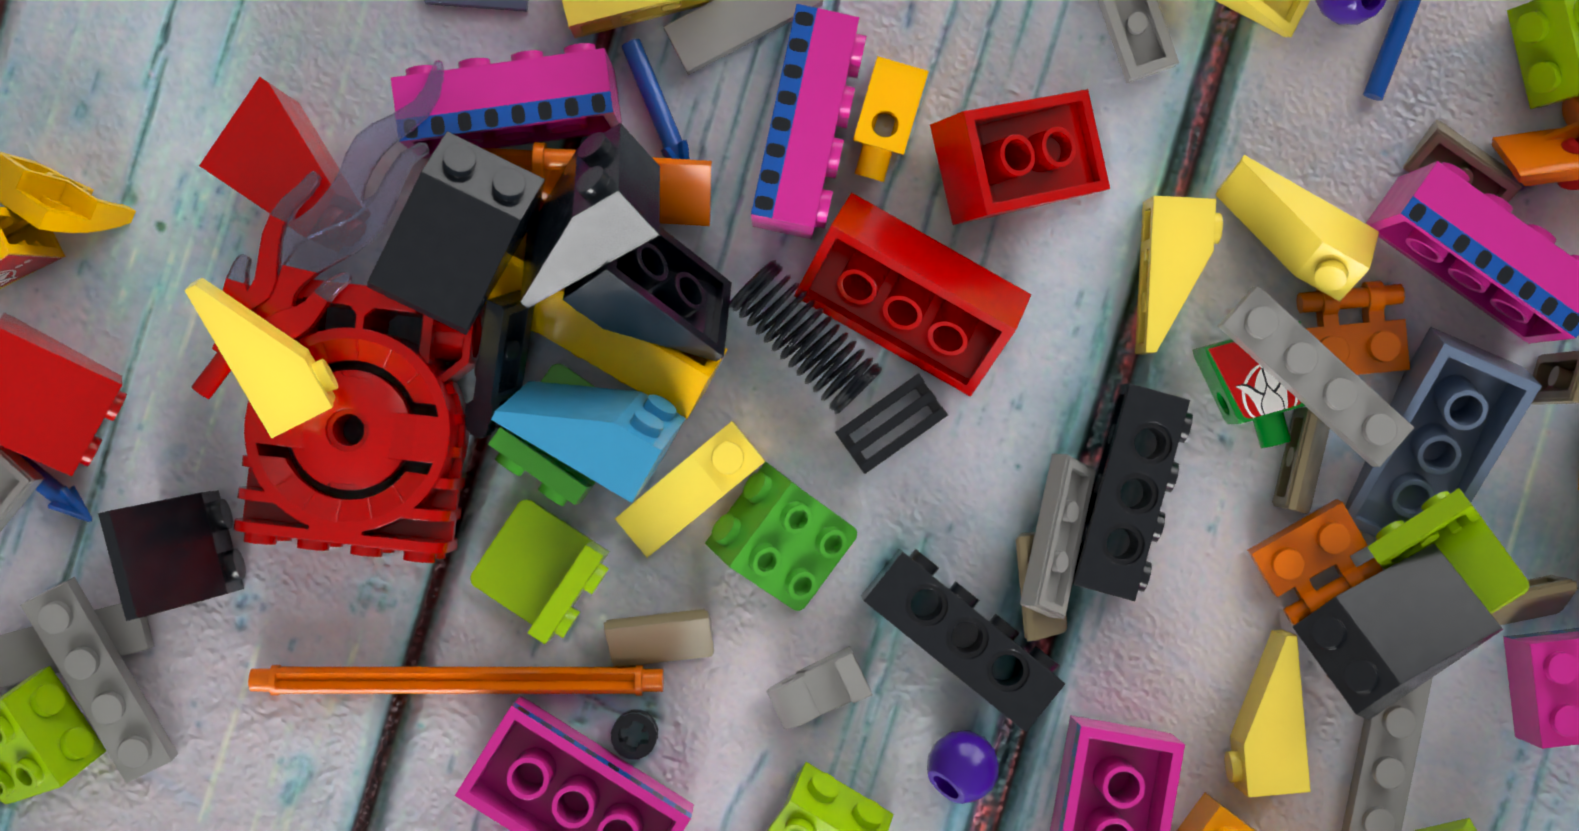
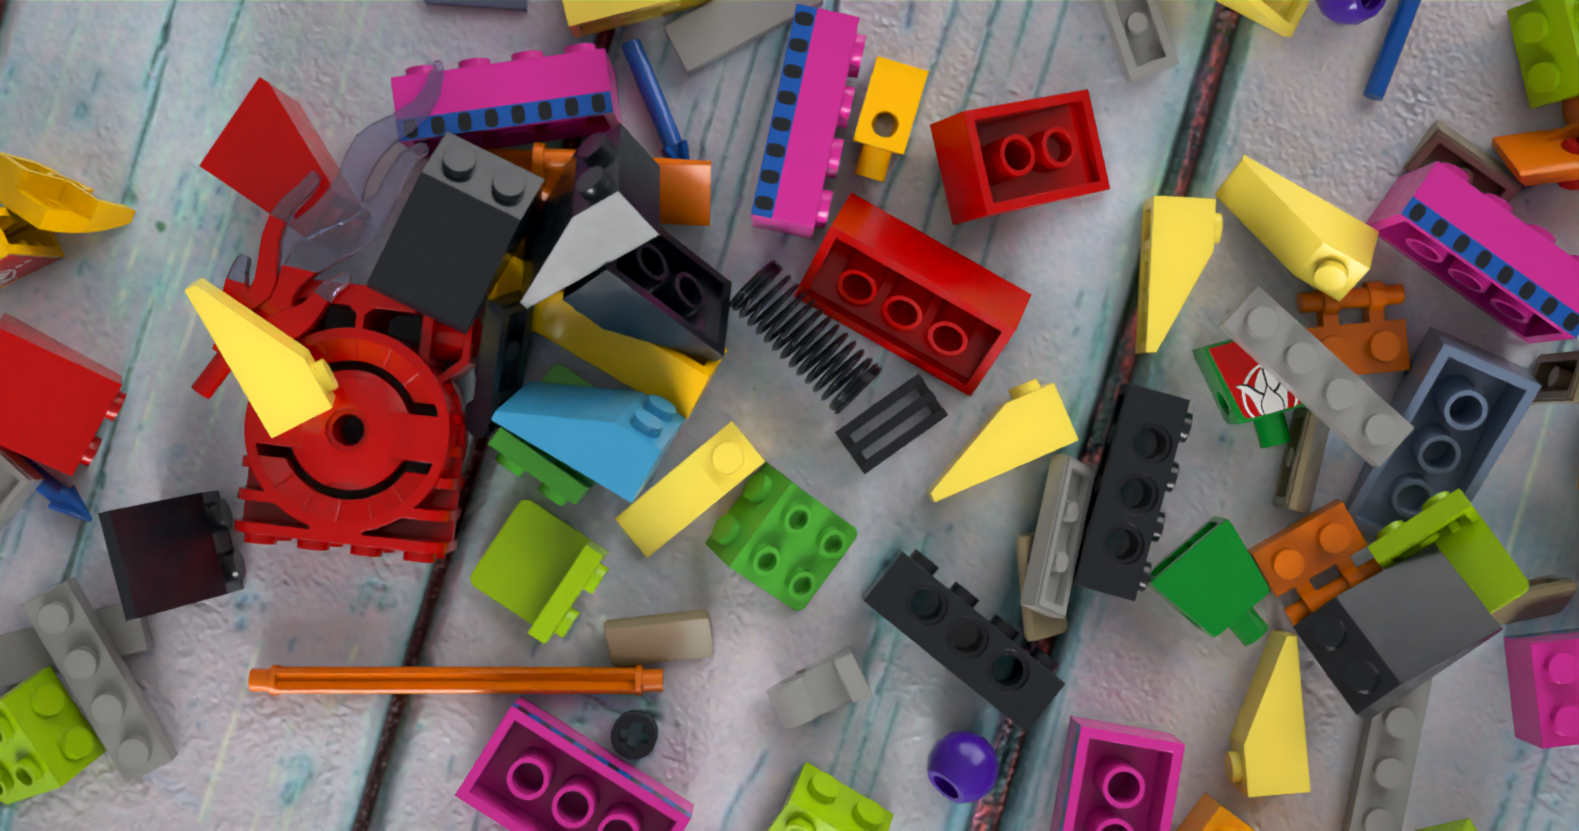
(1013, 434): none -> light yellow slope
(1213, 582): none -> green torso

